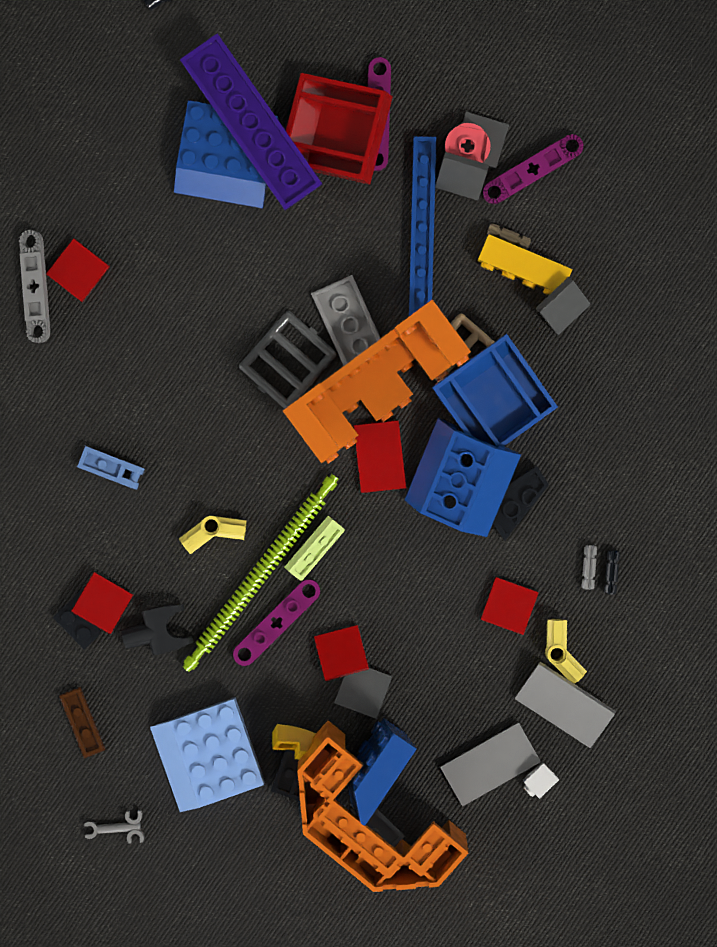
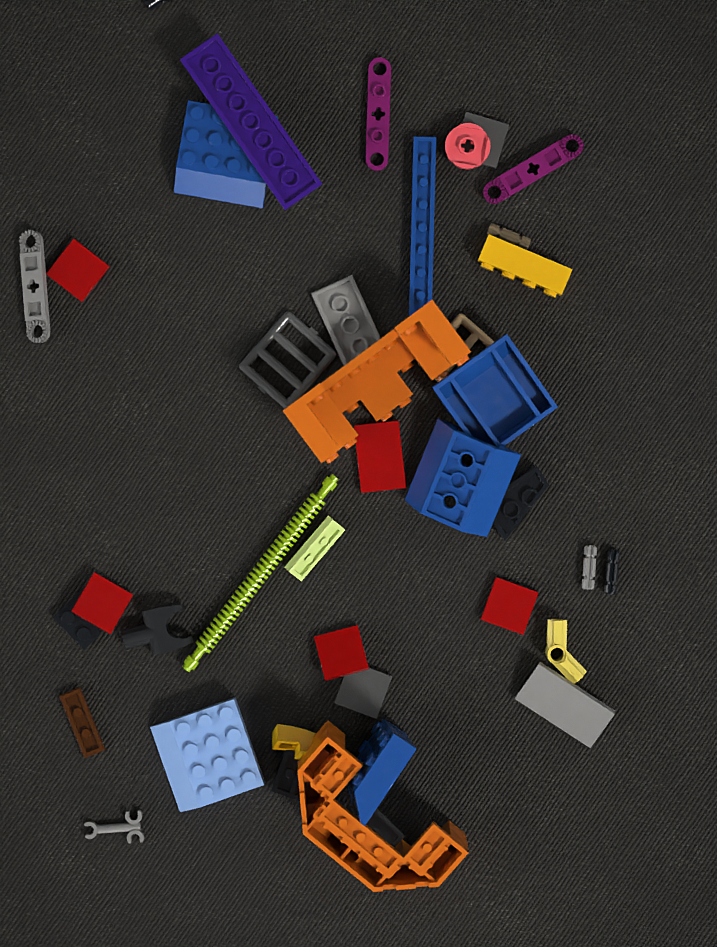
(110, 467): medium blue plate -> none
(200, 535): light yellow piece -> none
(265, 634): magenta piece -> none
(338, 126): red slope -> none
(462, 176): dark grey tile -> none
(490, 764): light grey tile -> none
(539, 780): white brick -> none
(563, 305): dark grey tile -> none

